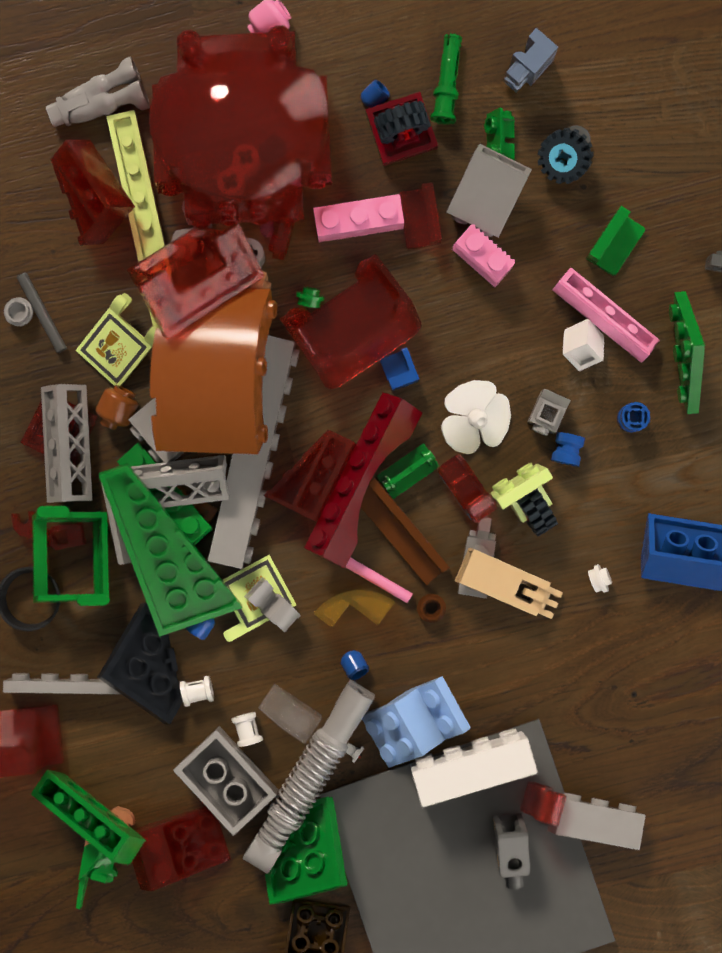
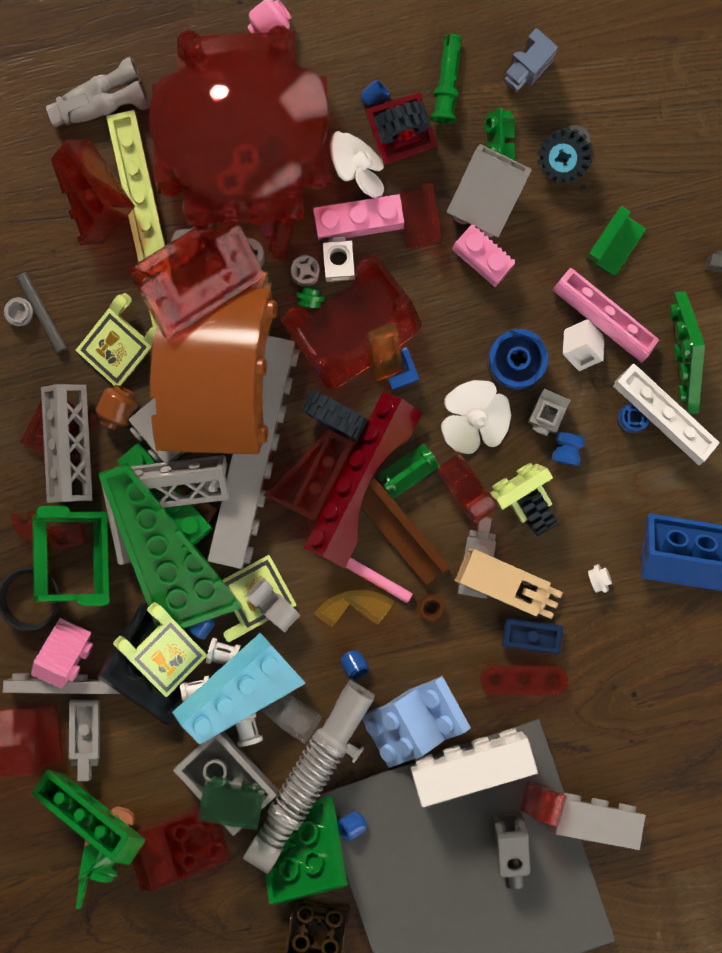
(61, 654): none -> bright pink brick
(84, 736): none -> light grey hinge
(165, 654): none -> yellowish green flag
(221, 652): none -> white bush
(231, 803): none -> clear green brick
(238, 690): none -> medium azure wedge
(307, 266): none -> light grey wheel
(334, 415): none -> black wheel
(338, 272): none -> white brick
(352, 825): none -> blue piece
(353, 158): none -> white piece
(385, 351): none -> clear orange plate
(531, 351): none -> blue brick
(532, 635): none -> dark blue plate
(536, 684): none -> clear red plate
(666, 414): none -> white fence

